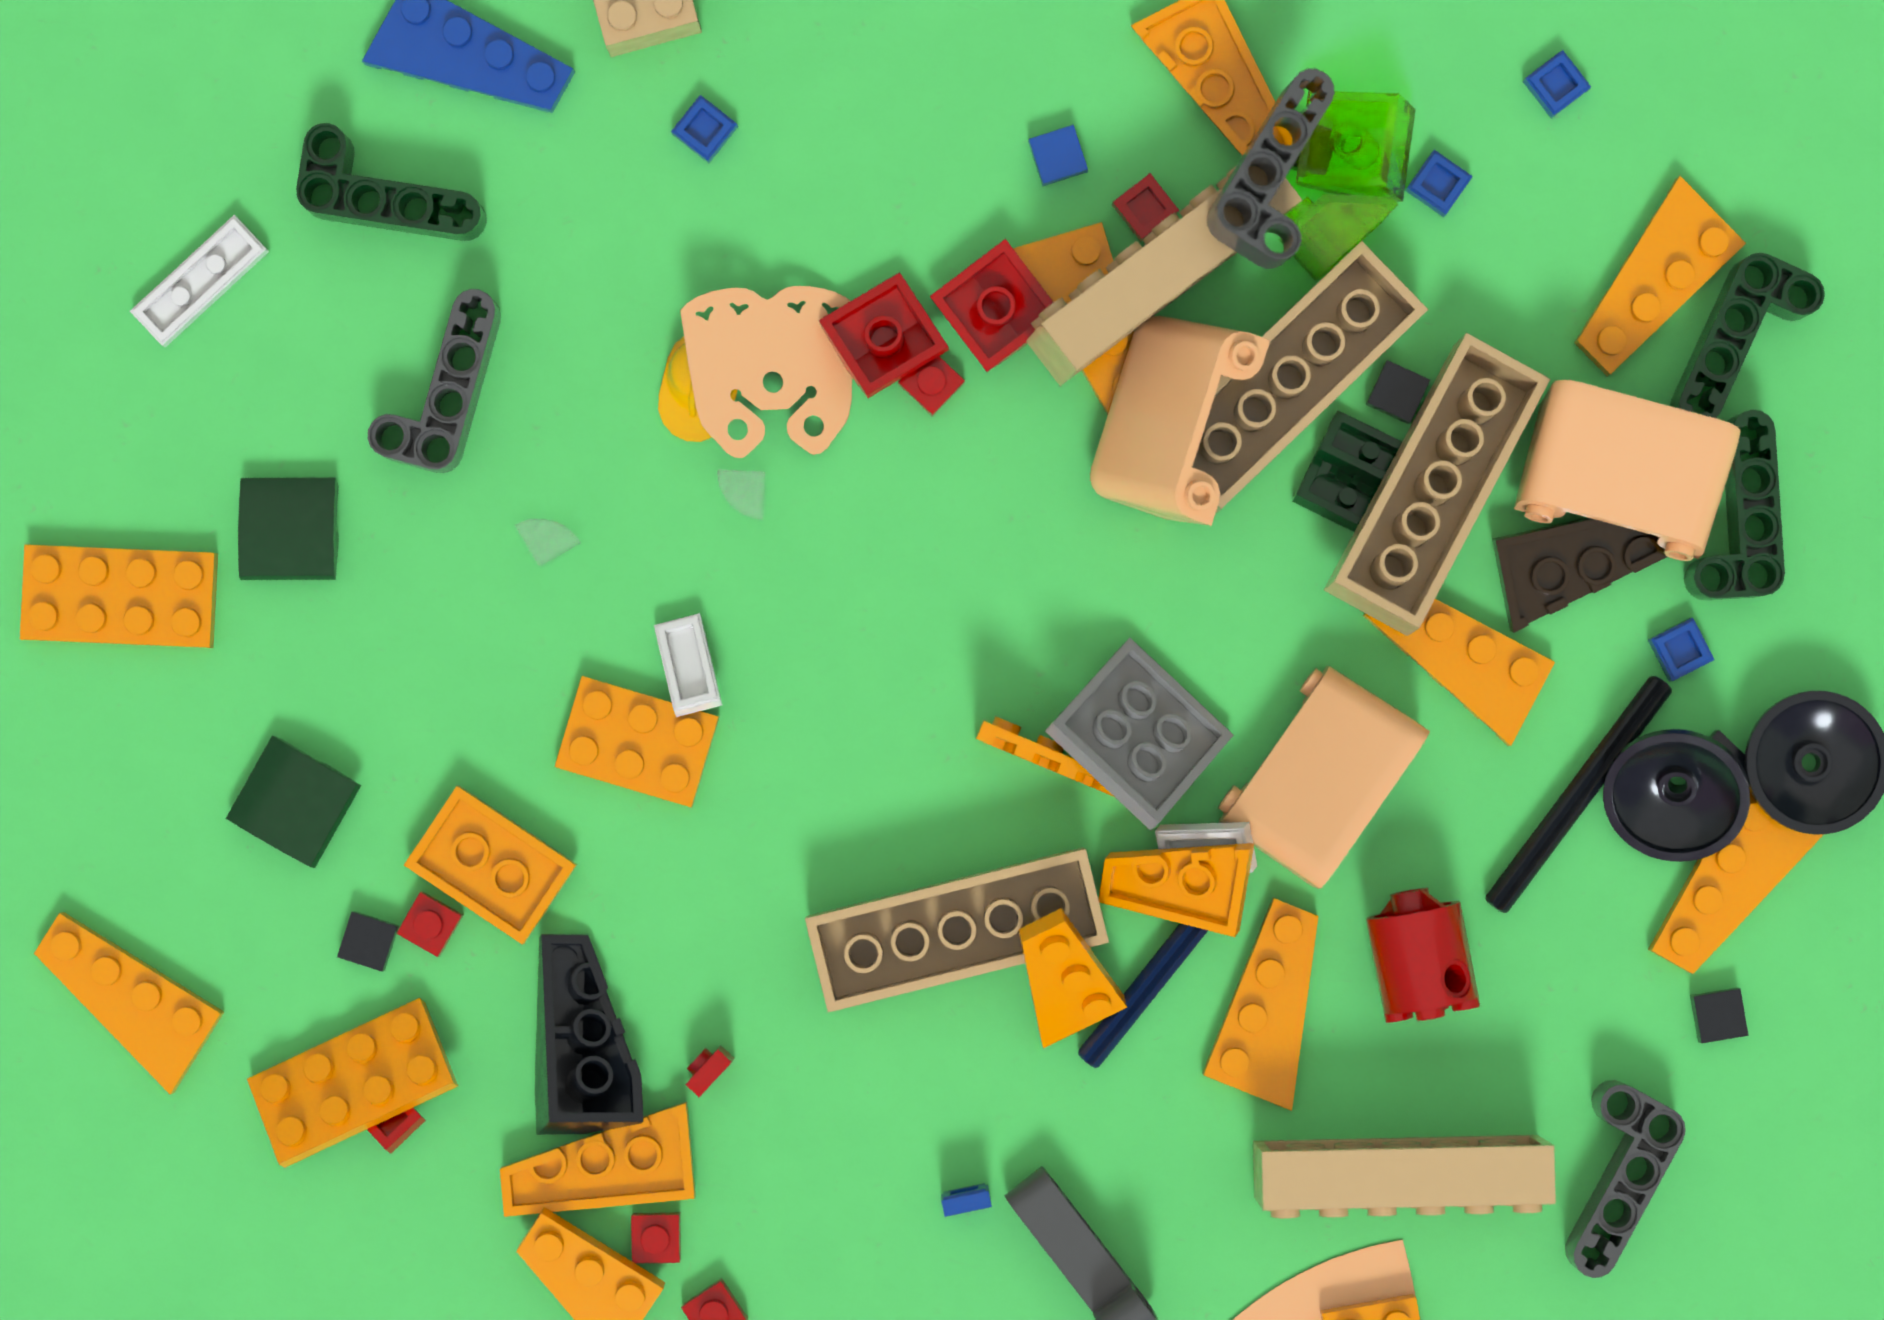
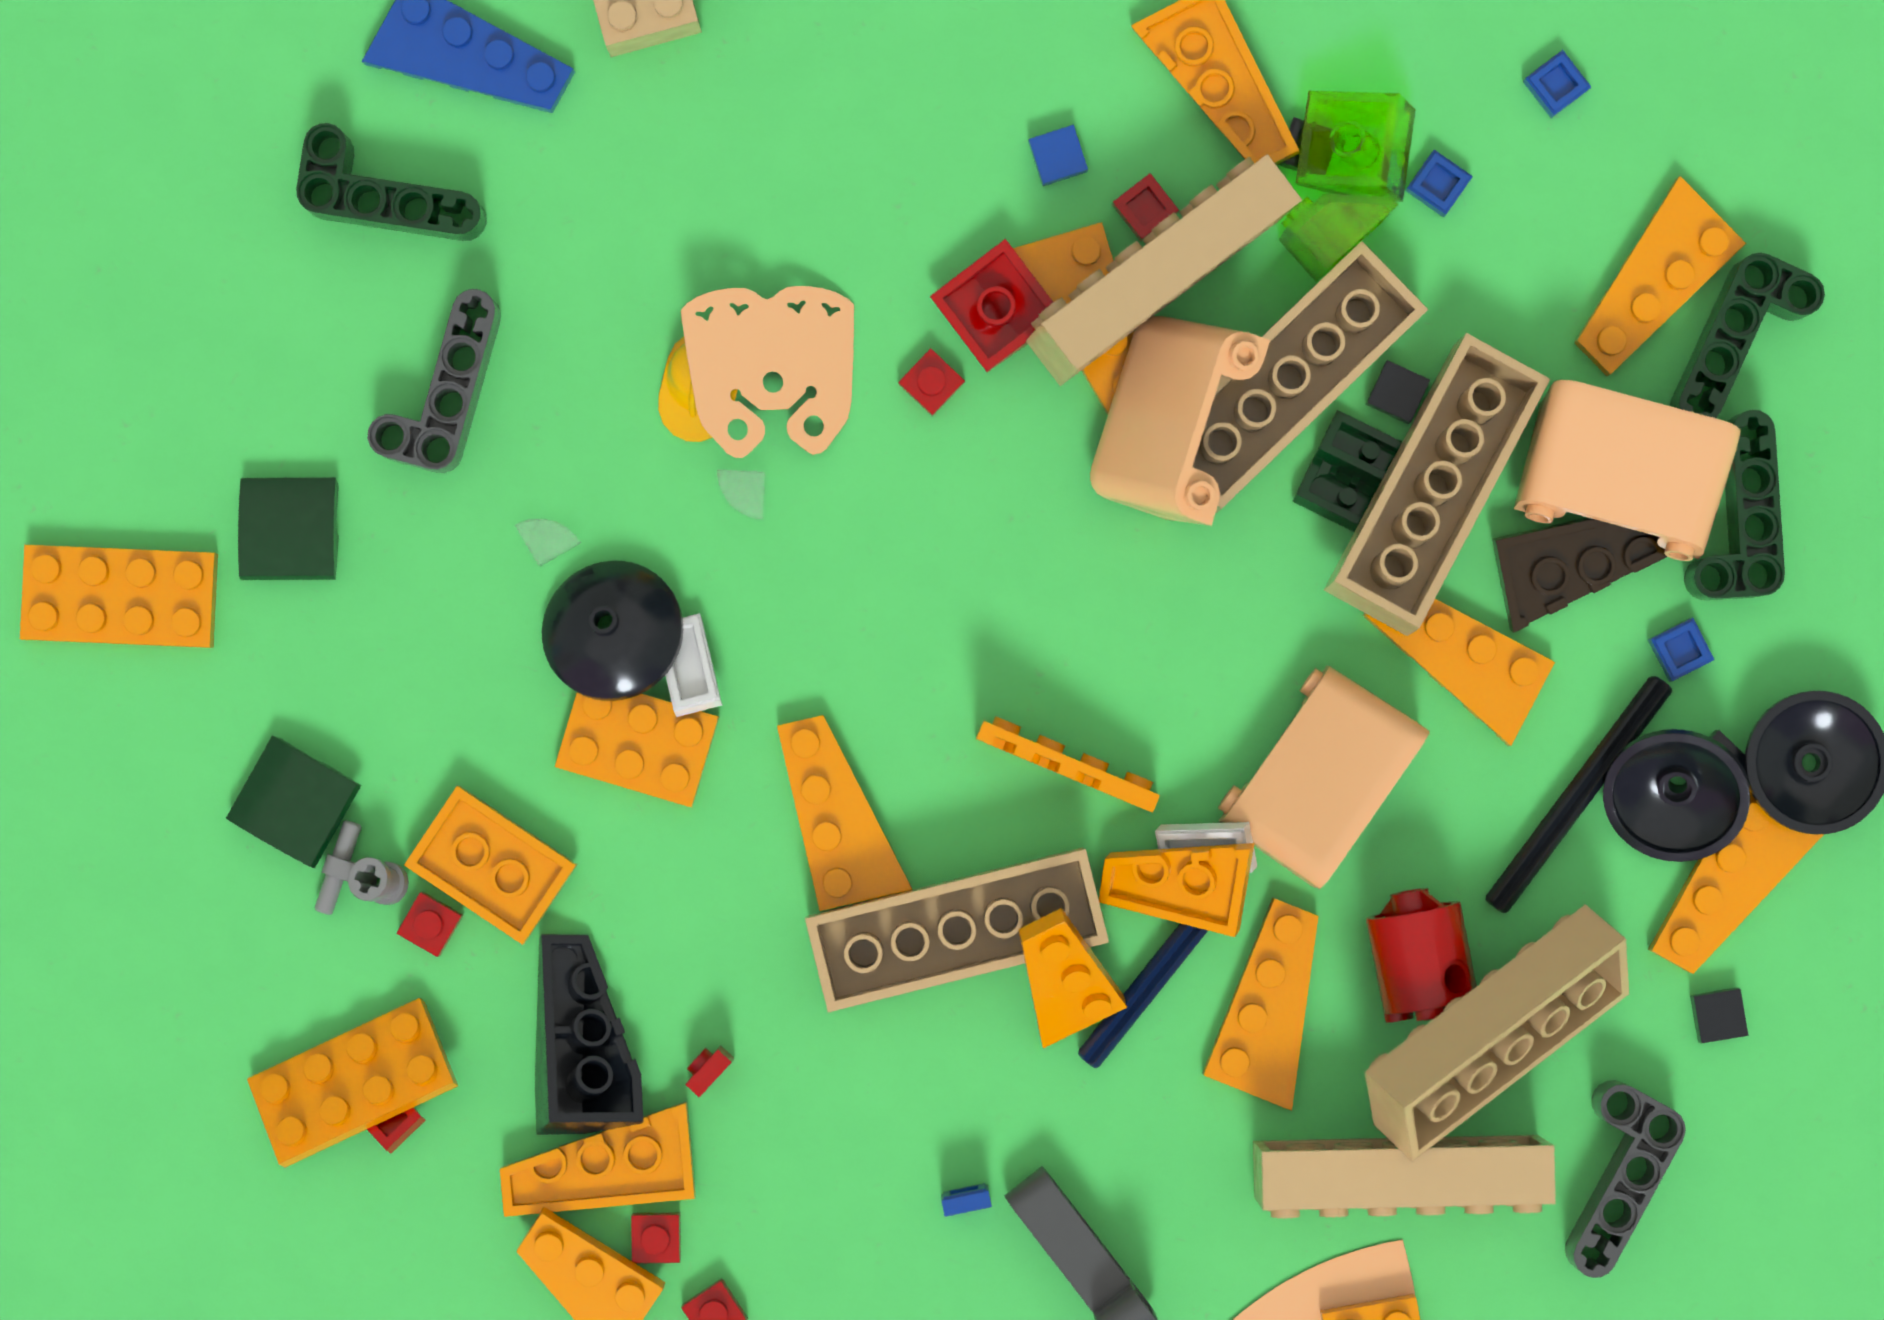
(136, 1003): light orange wing -> none
(199, 281): white tile -> none
(360, 875): none -> light grey piece
(368, 941): black tile -> none
(628, 653): none -> black dish
(704, 129): blue tile -> none
(839, 830): none -> light orange wing
(883, 335): red slope -> none
(1139, 733): light grey plate -> none
(1276, 162): dark grey beam -> none
(1497, 1031): none -> tan brick

